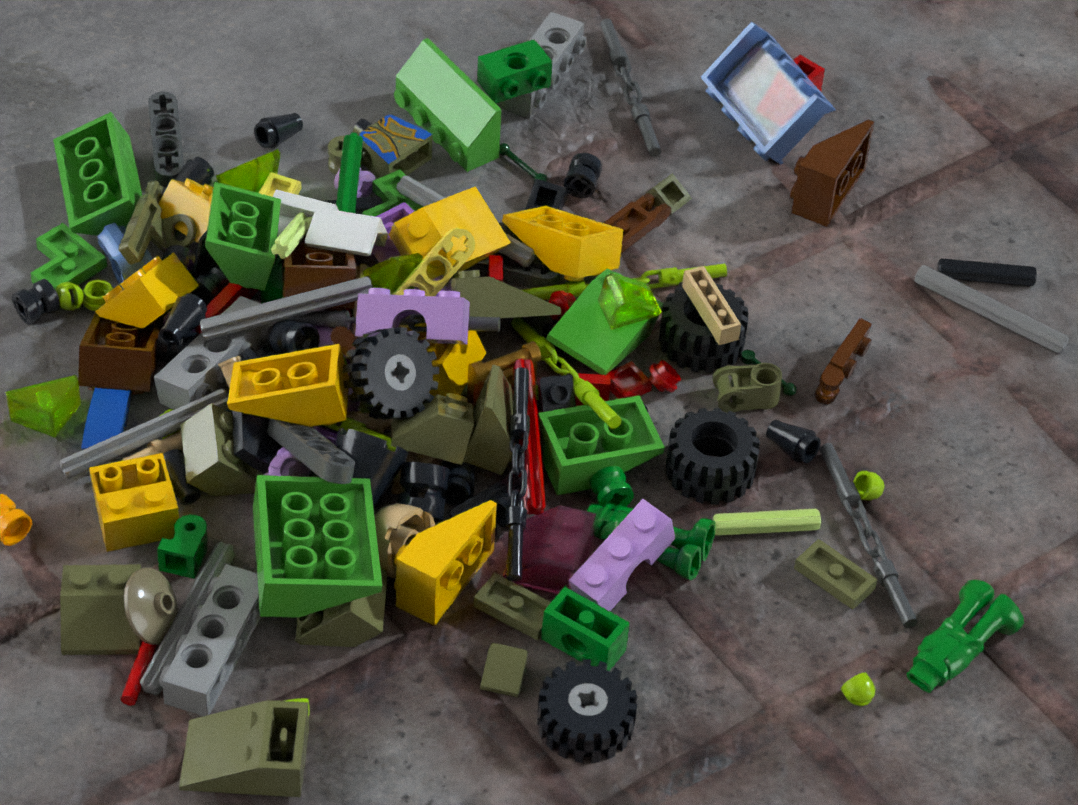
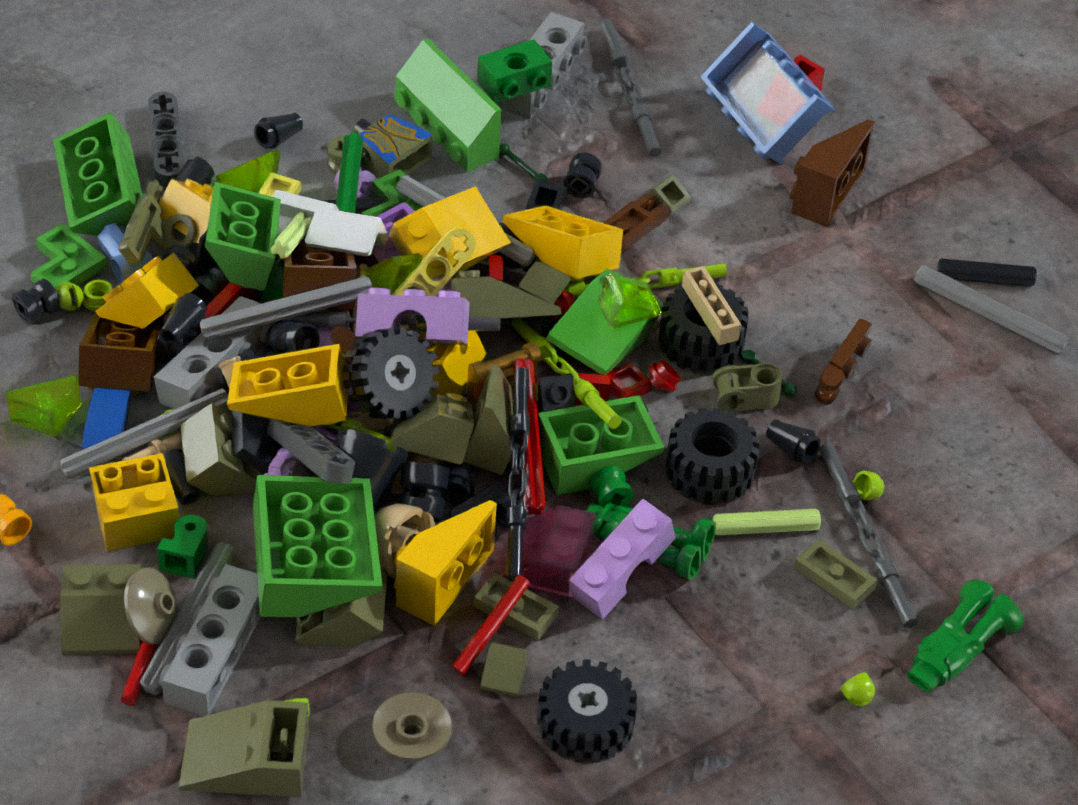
(415, 714): none -> dark tan dish
(491, 625): none -> red bar
(544, 282): none -> olive slope
(584, 629): green brick -> none

